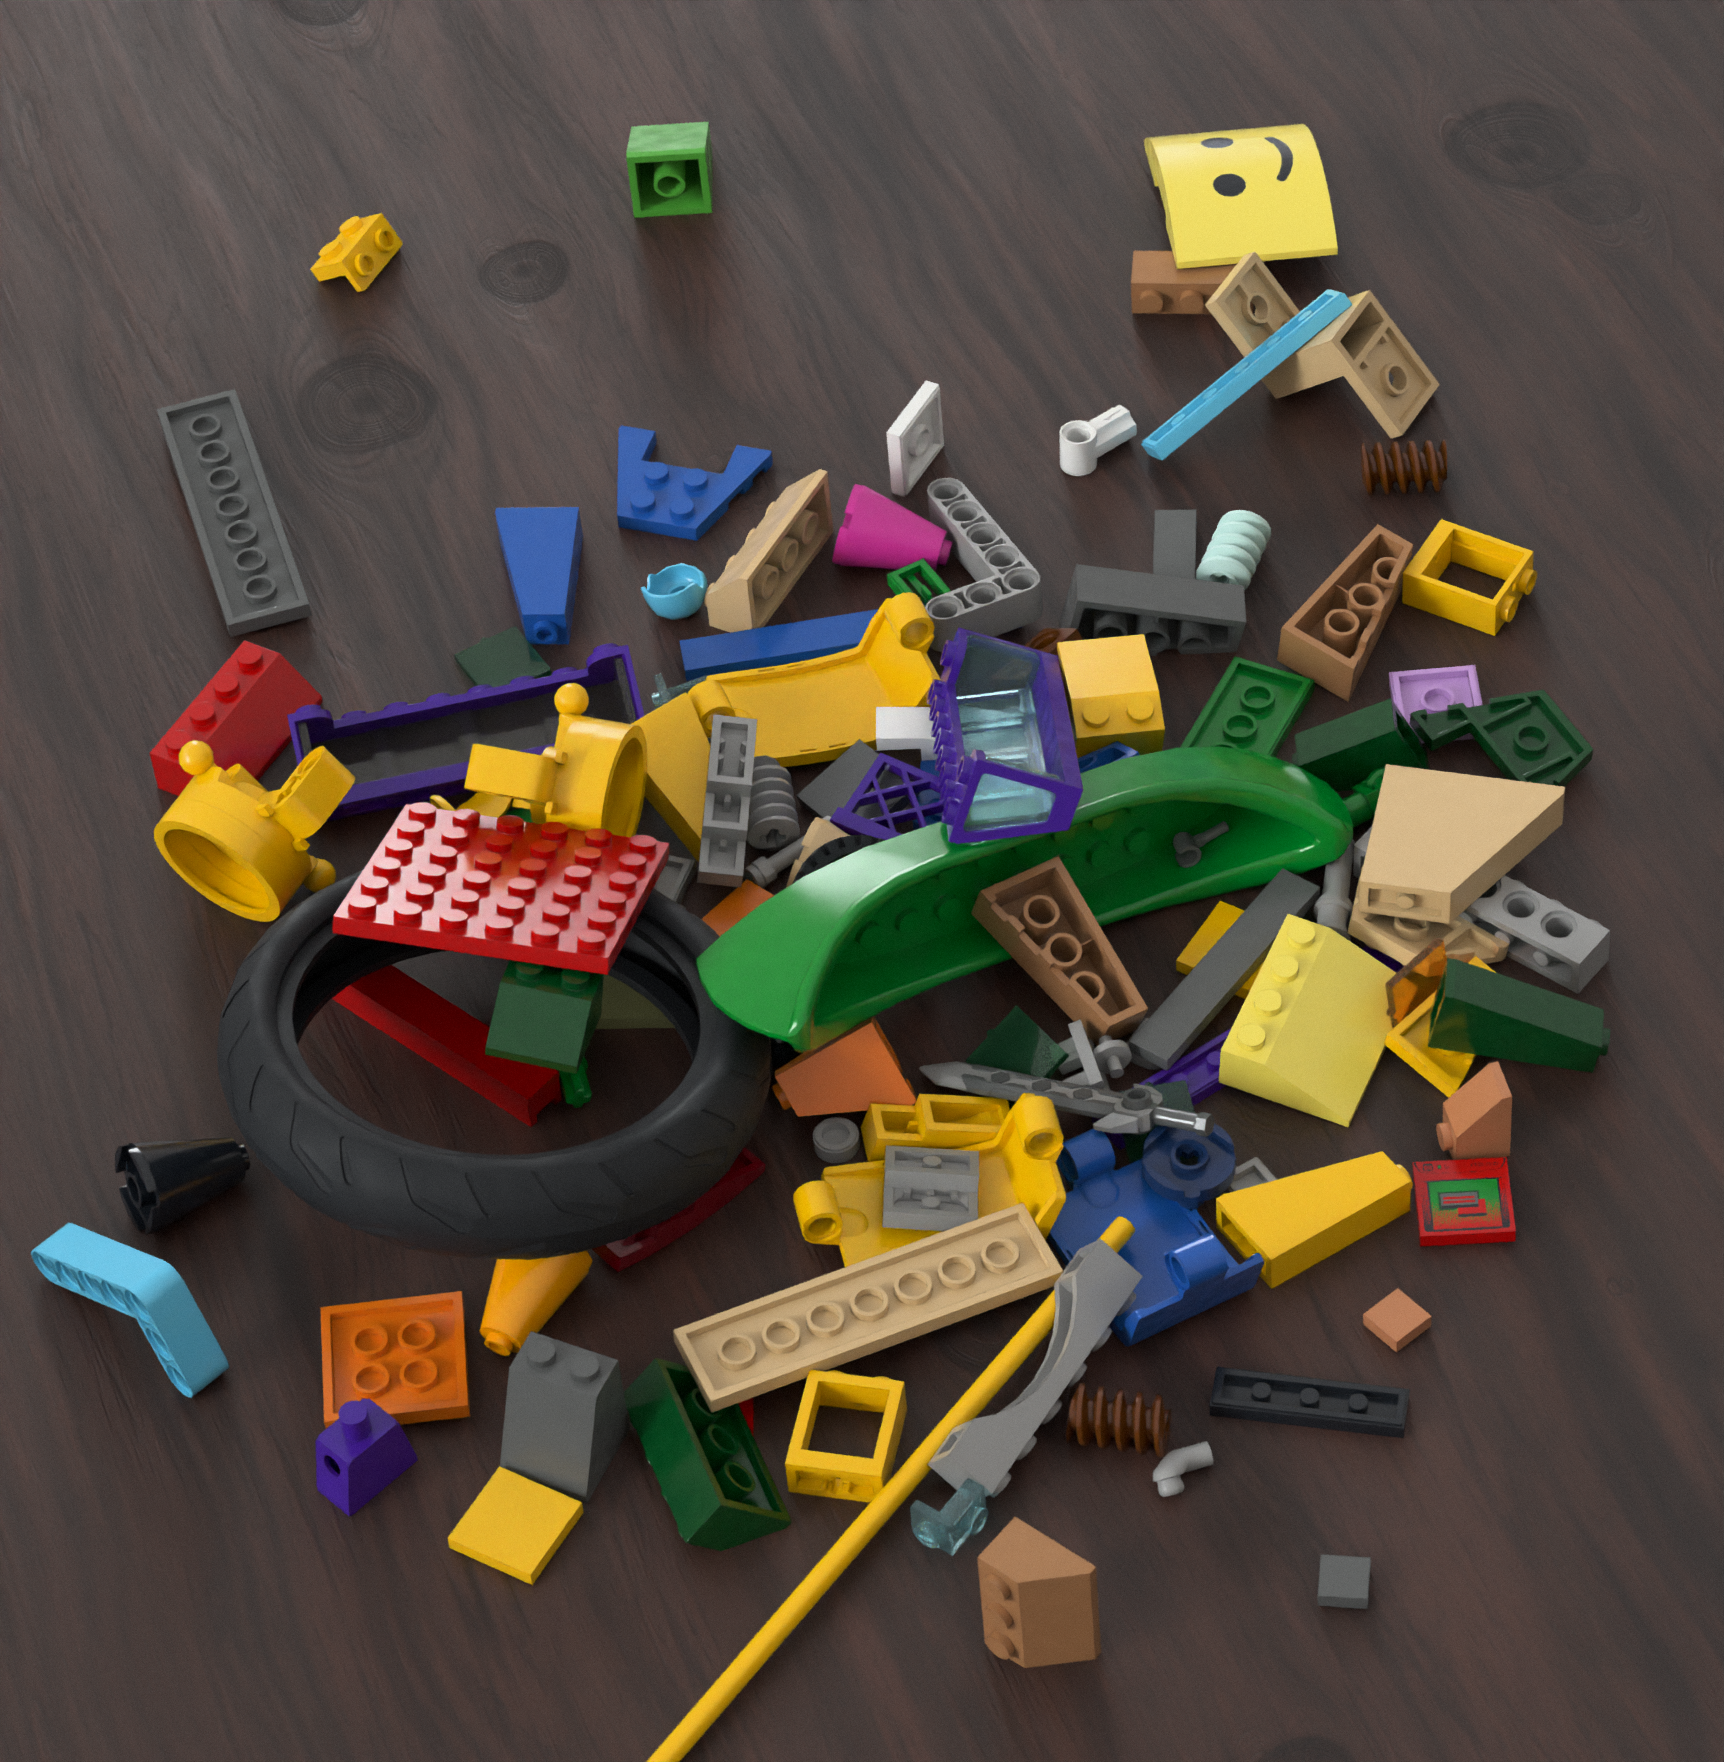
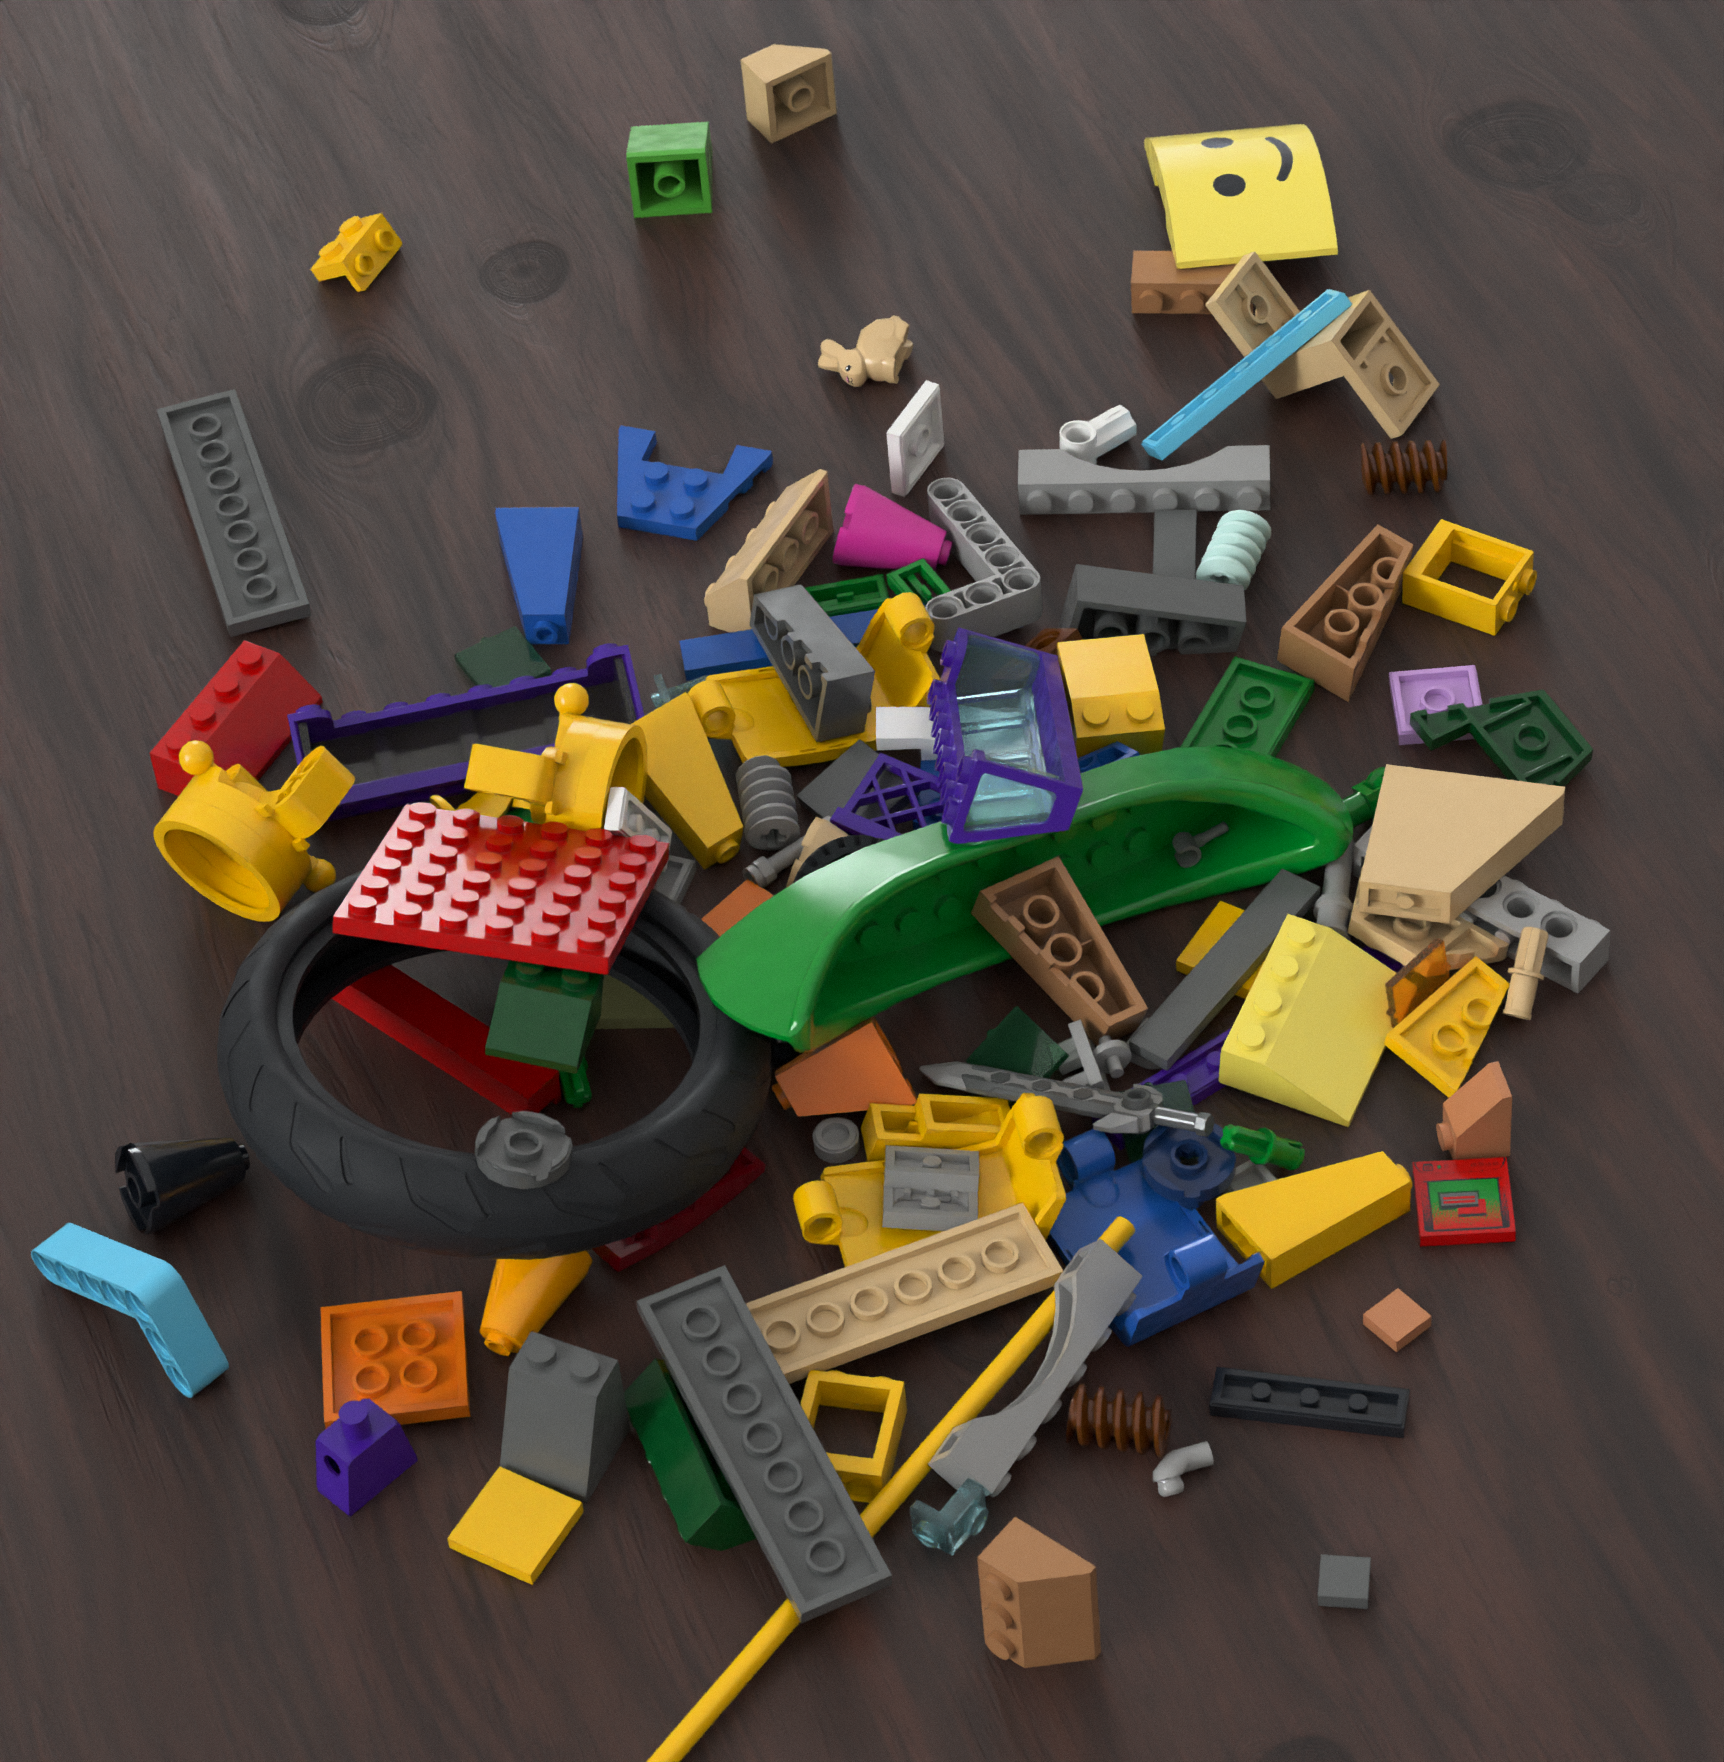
(523, 1150): none -> dark grey tile
(630, 817): none -> white tile
(676, 591): medium azure hair -> none
(727, 801): light grey slope -> none
(764, 1444): none -> dark grey plate
(788, 89): none -> tan slope
(814, 662): none -> dark grey wedge
(843, 595): none -> green tile
(877, 355): none -> tan animal
(1062, 484): none -> light grey arch
(1263, 1146): none -> green axle
(1357, 744): dark green slope -> none
(1514, 1020): dark green slope -> none
(1526, 973): none -> tan axle

